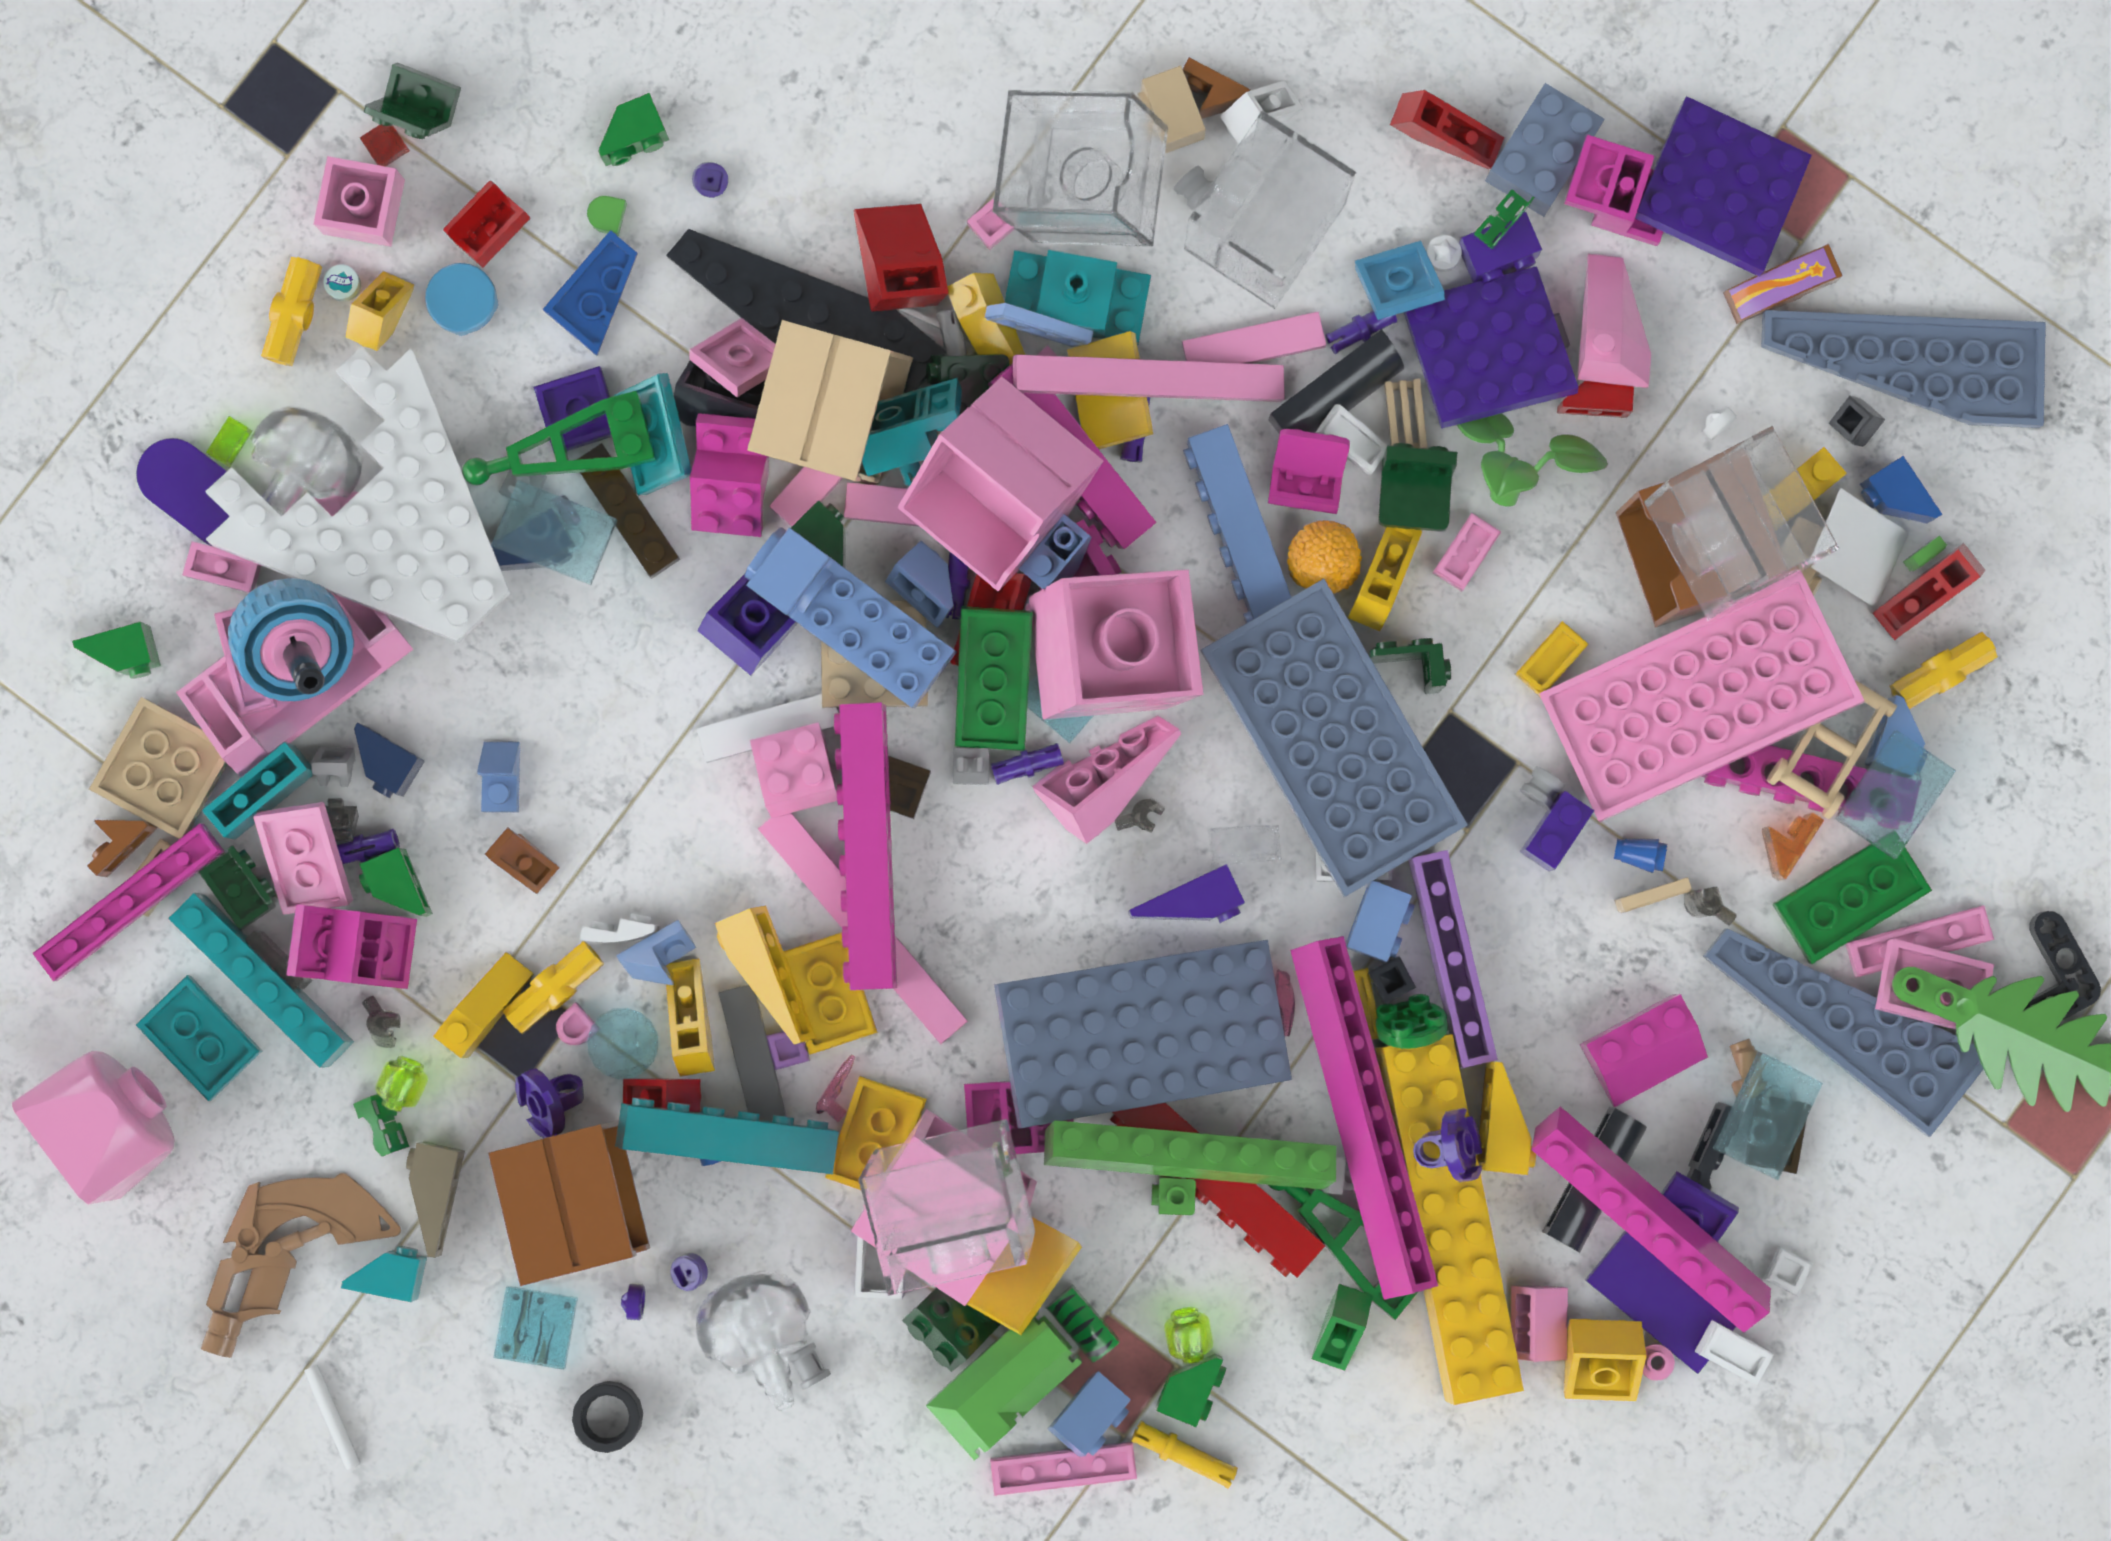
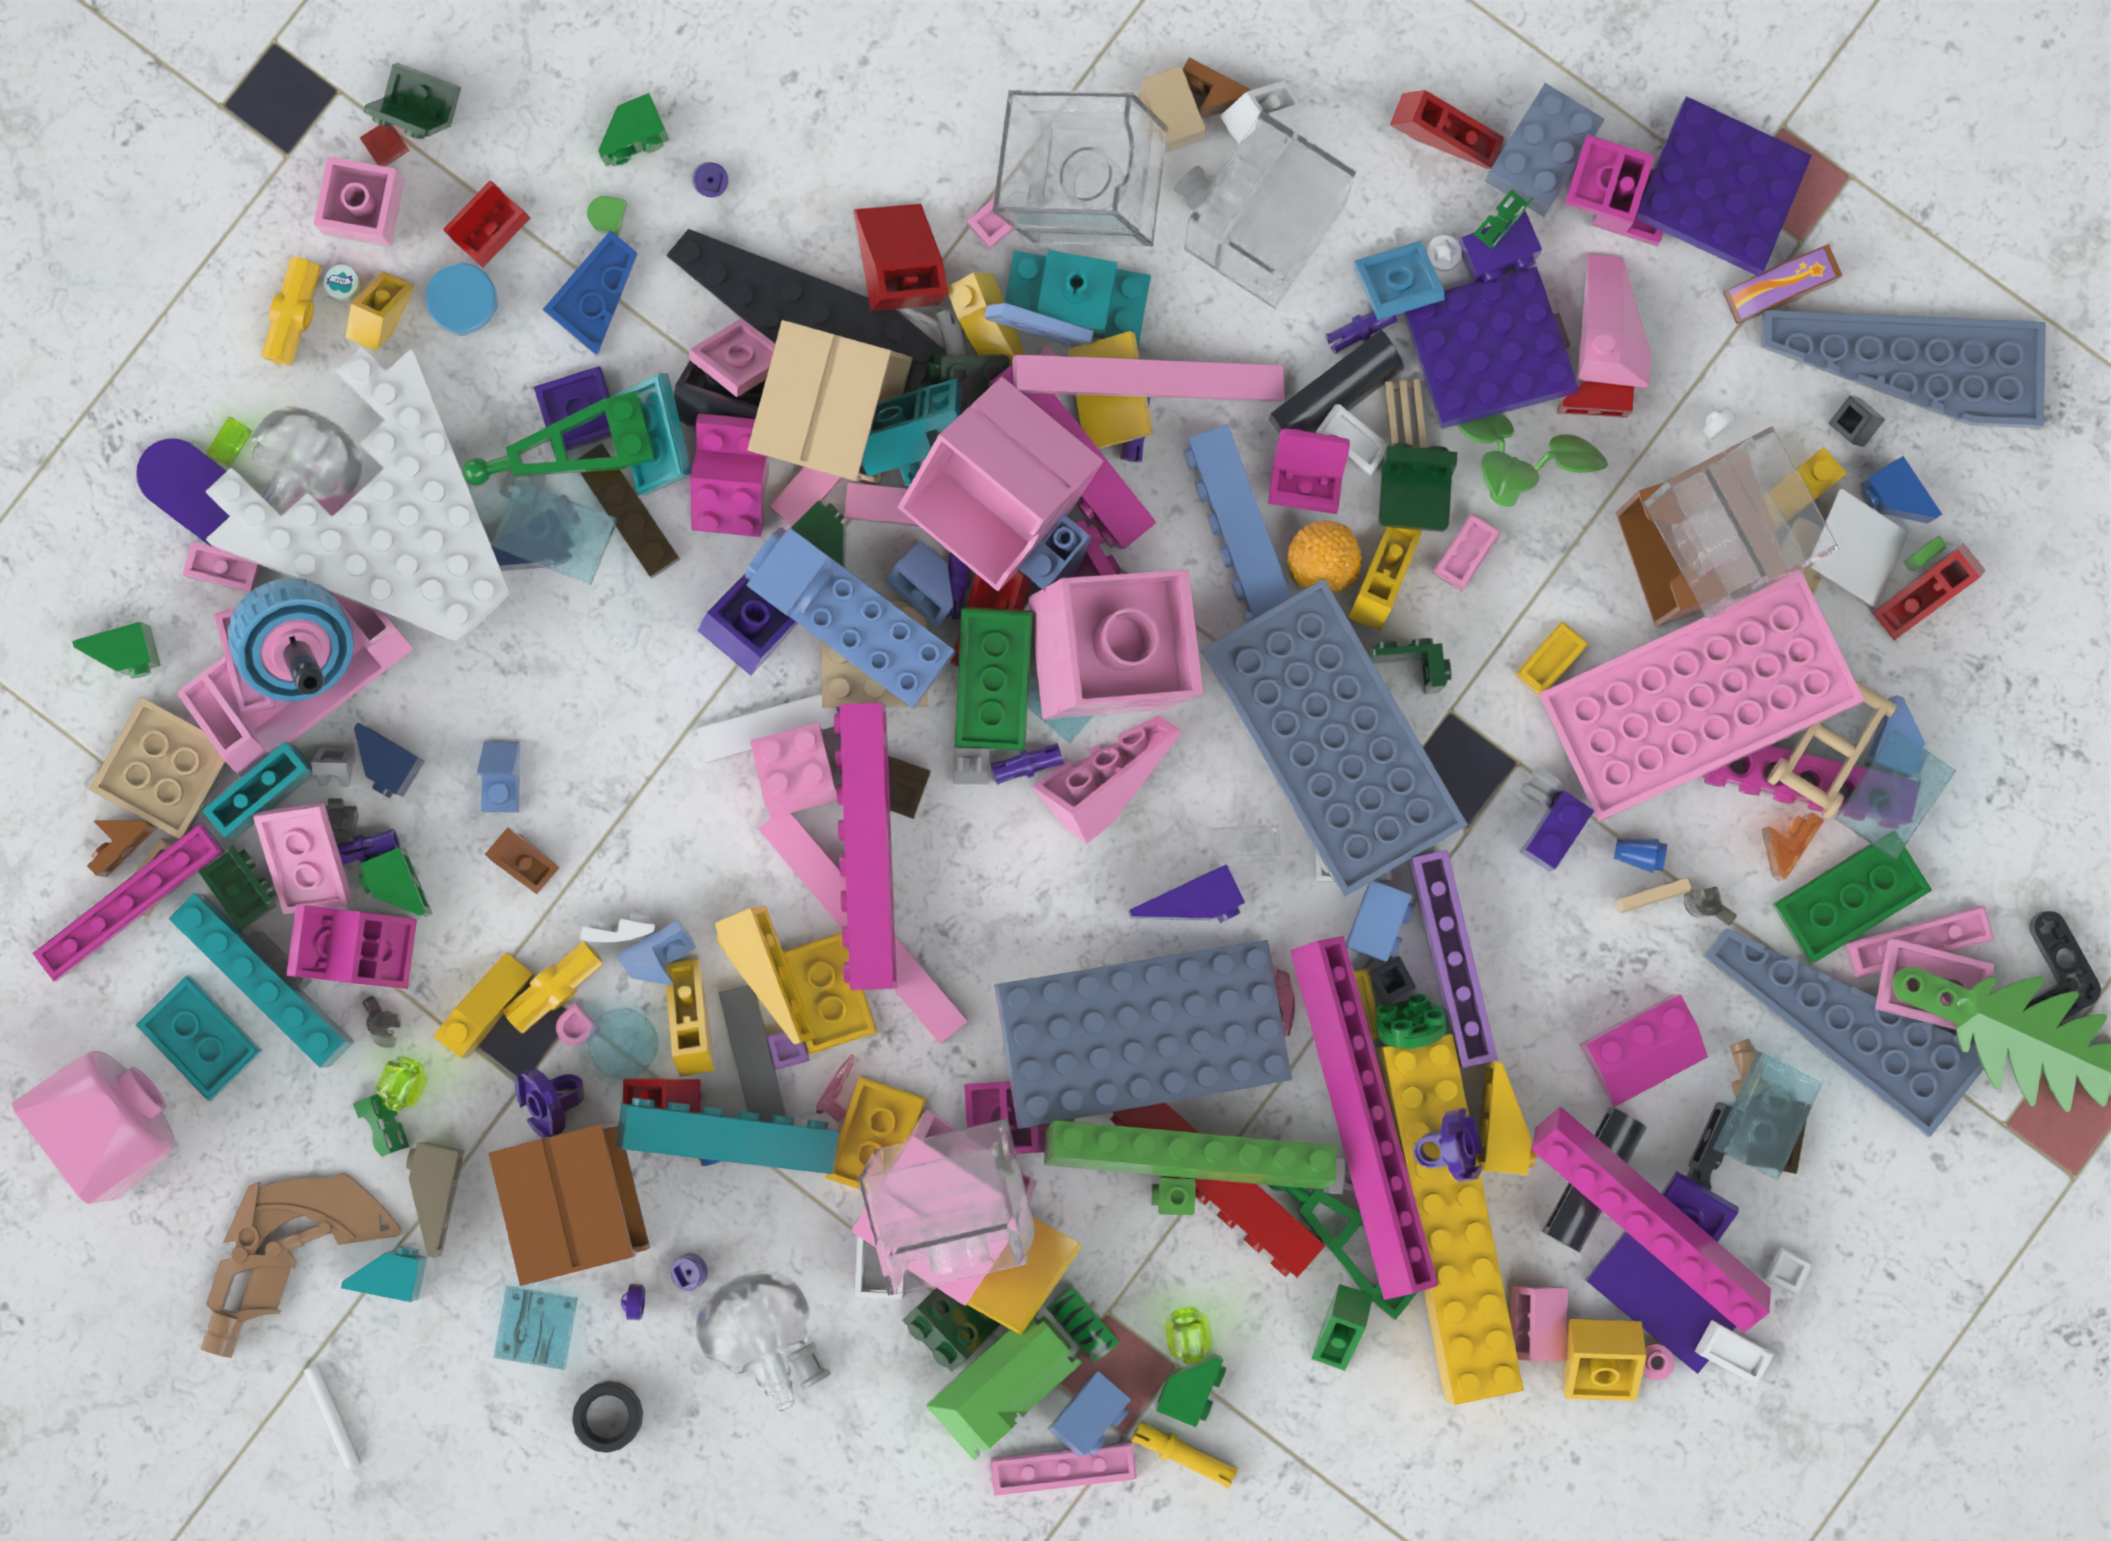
(1139, 814): clear smoke piece -> none
(1258, 341): bright pink tile -> none
(1945, 670): yellow piece -> none

